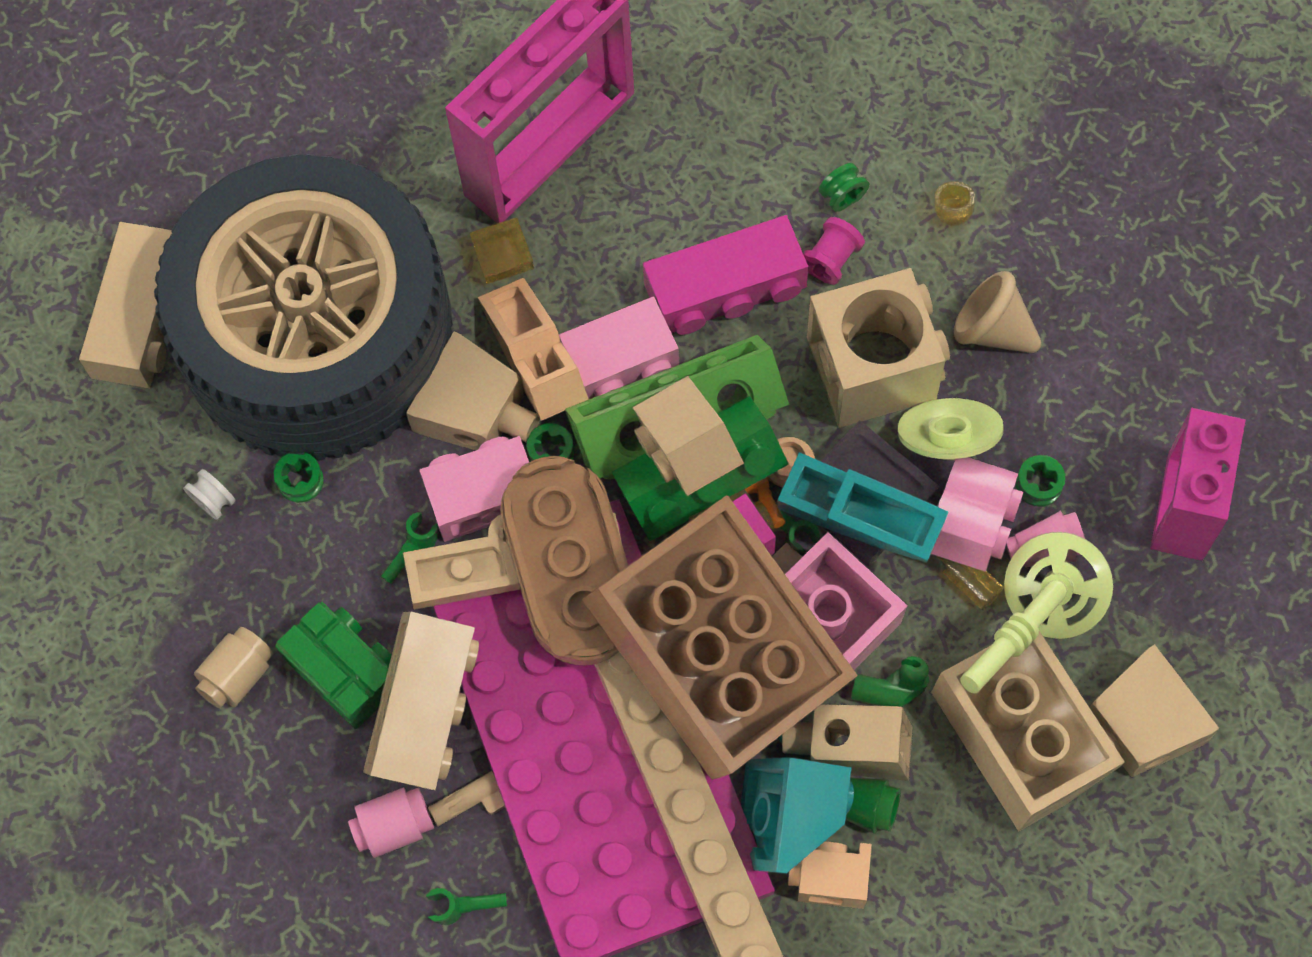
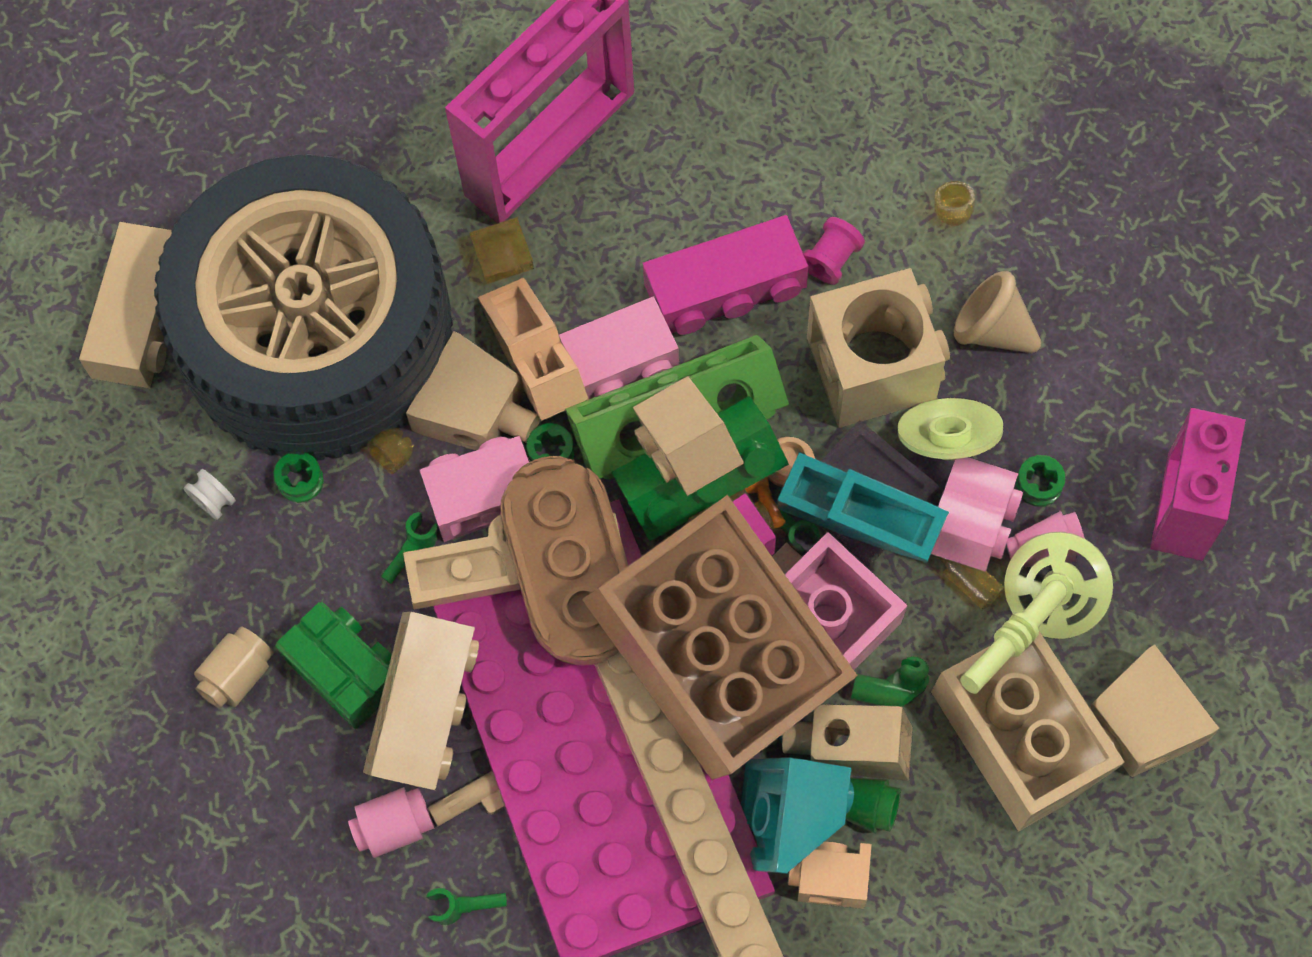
(390, 450): none -> clear yellow hinge
(843, 187): green bush -> none

